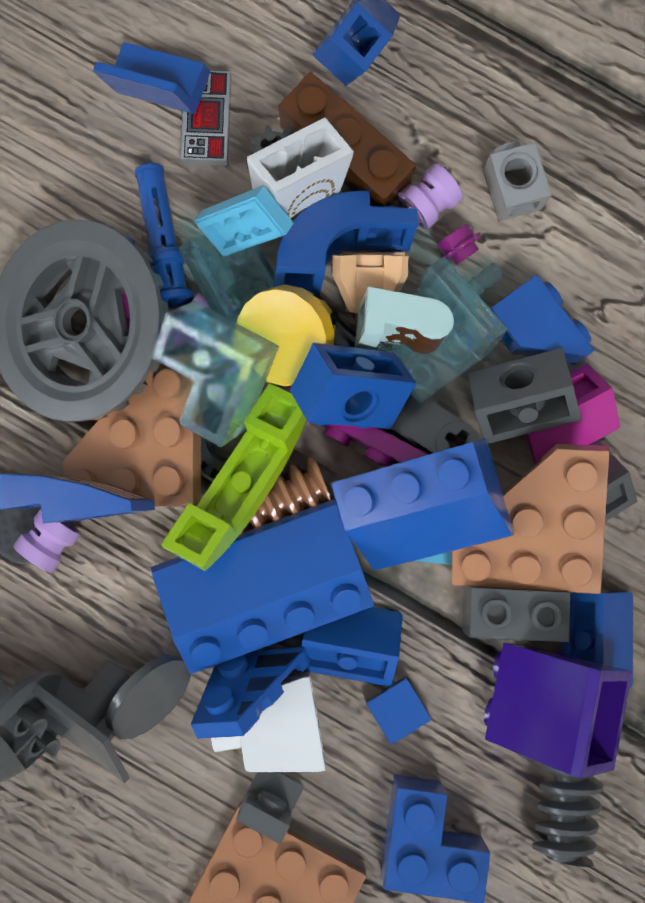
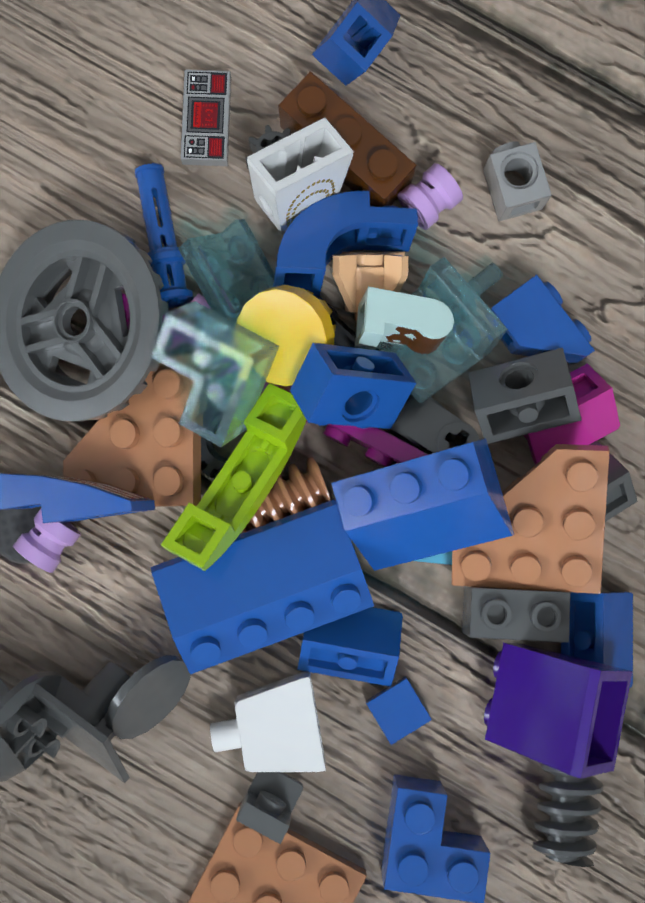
(156, 77): blue panel -> none
(243, 690): blue wing -> none
(244, 221): medium azure plate -> none
(459, 244): magenta plate -> none

